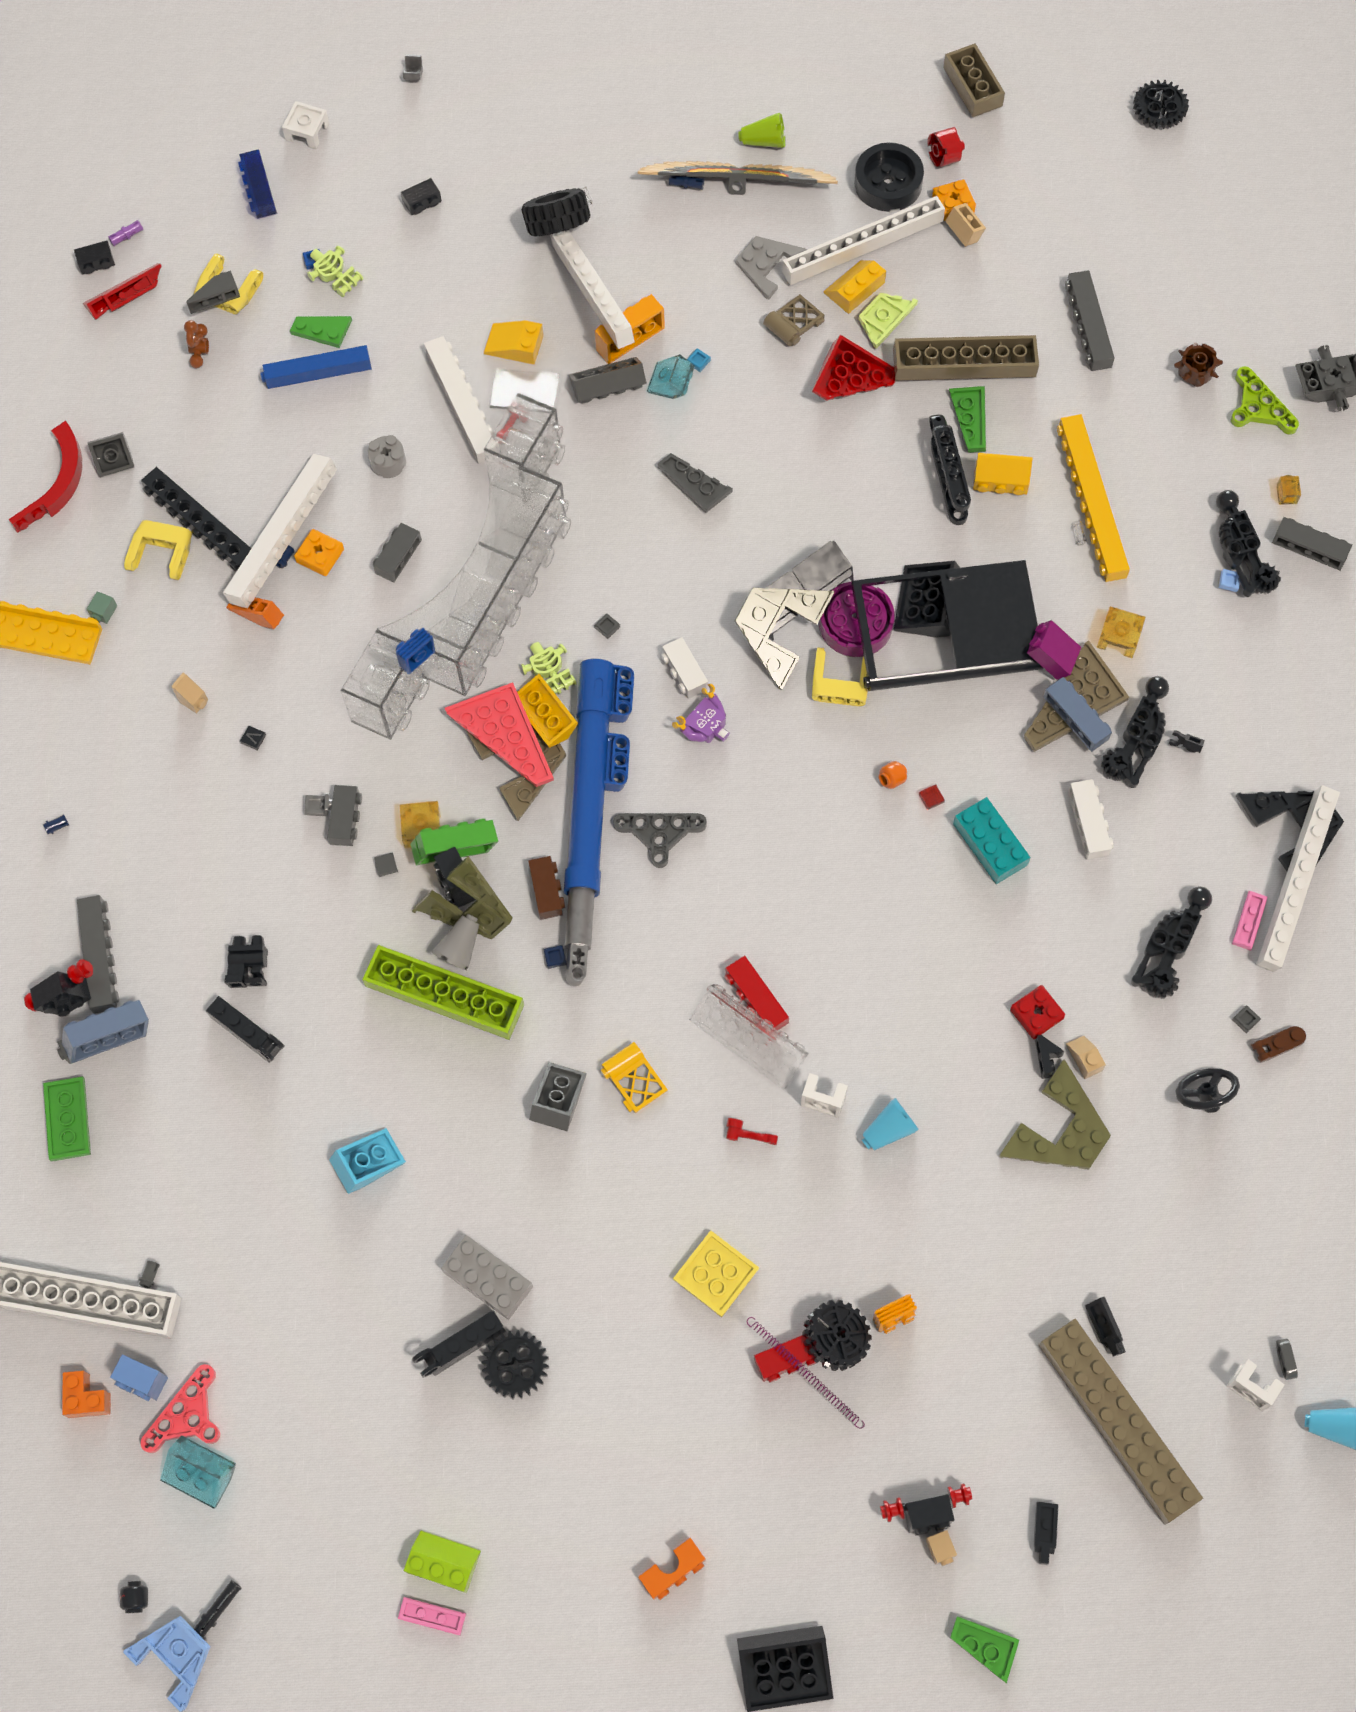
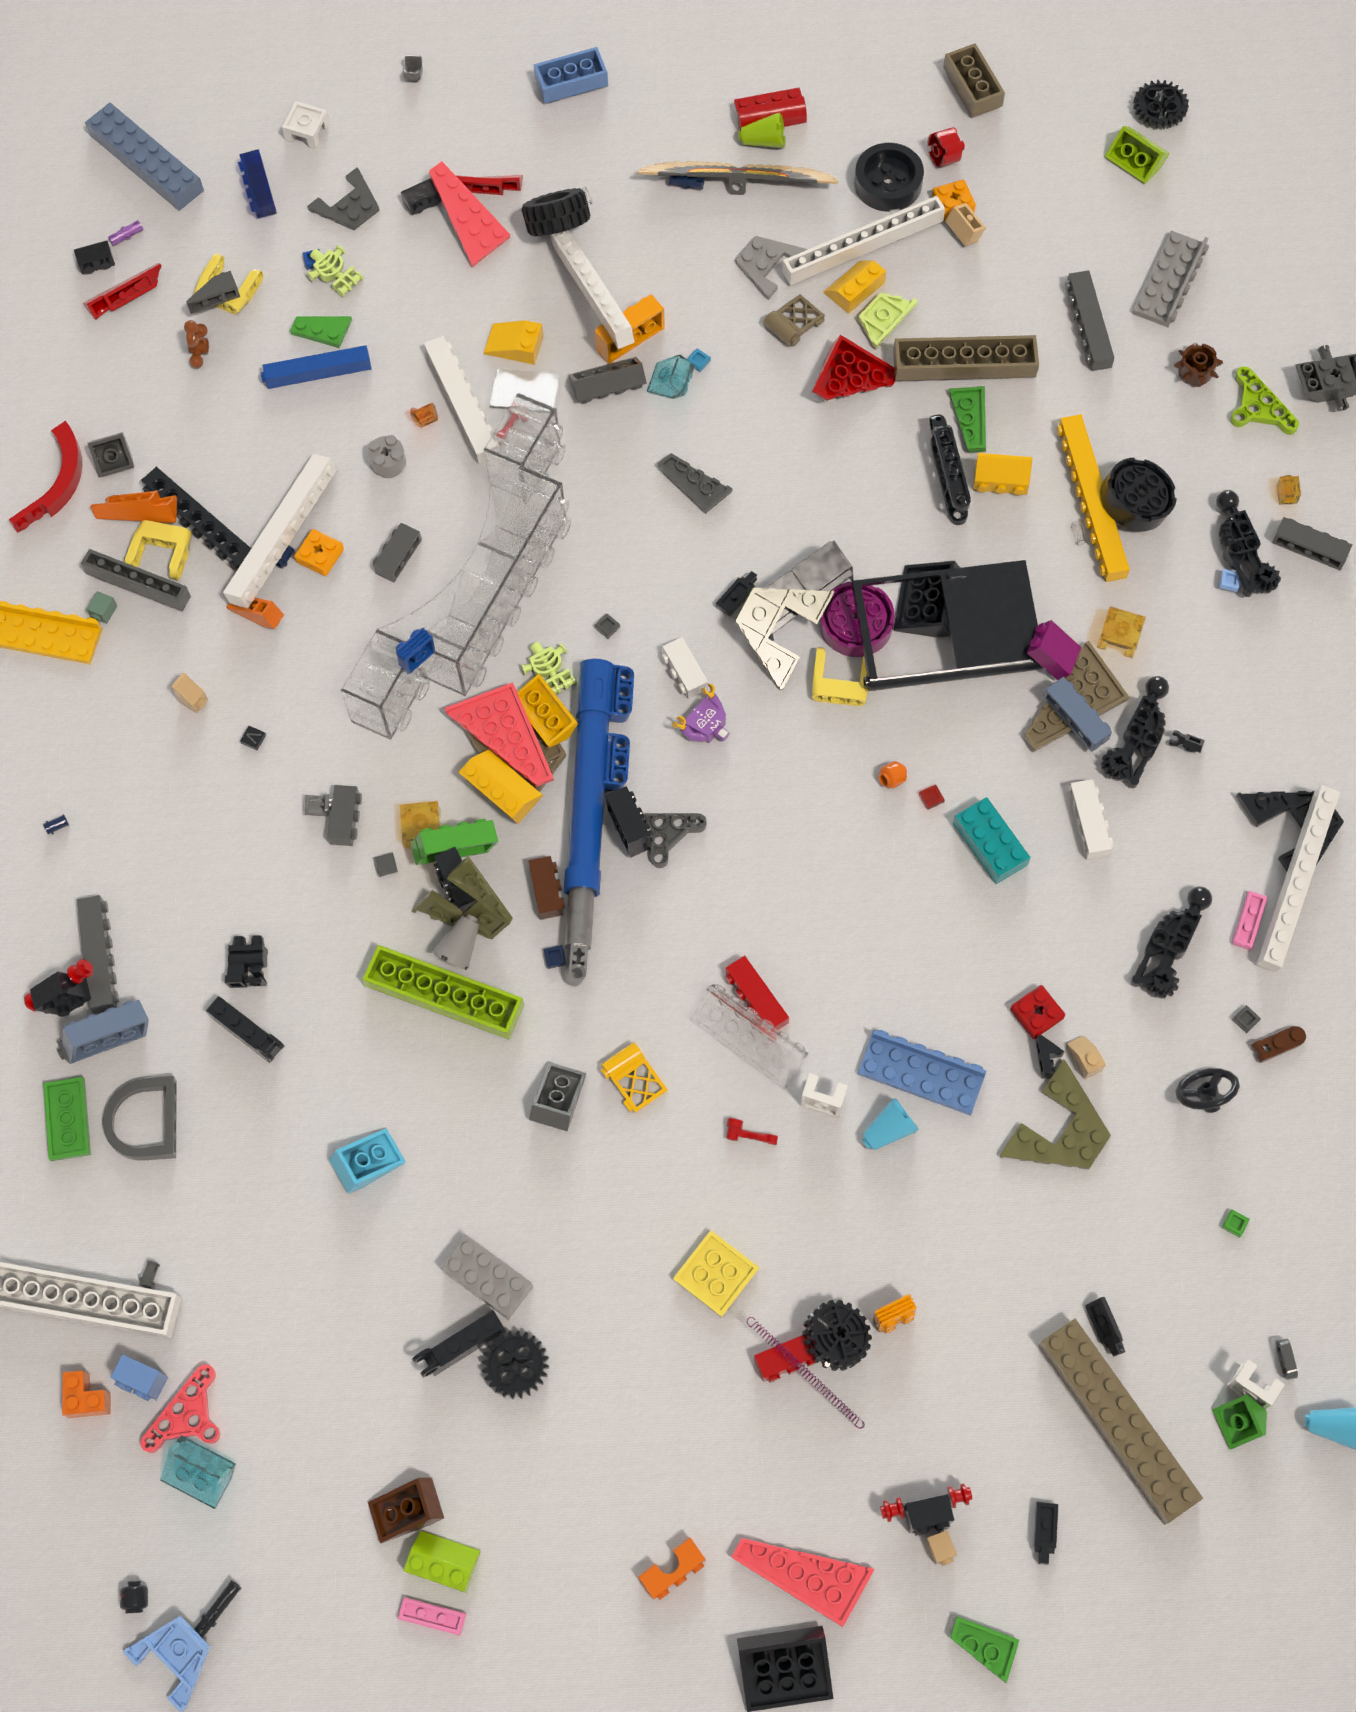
(136, 580): none -> dark grey brick
(137, 507): none -> orange wedge
(144, 156): none -> sand blue brick
(166, 1151): none -> dark grey window
(353, 208): none -> dark grey wing
(406, 1509): none -> reddish brown slope
(424, 415): none -> clear orange plate
(472, 222): none -> coral wing
(492, 184): none -> red wedge
(501, 785): none -> yellow slope
(571, 75): none -> medium blue brick
(629, 821): none -> black brick
(736, 594): none -> black hinge
(786, 102): none -> red brick
(817, 1581): none -> coral wing
(922, 1072): none -> medium blue bracket
(1135, 509): none -> black brick
(1136, 154): none -> lime slope
(1170, 278): none -> light grey bracket
(1235, 1223): none -> bright green tile
(1241, 1420): none -> bright green slope

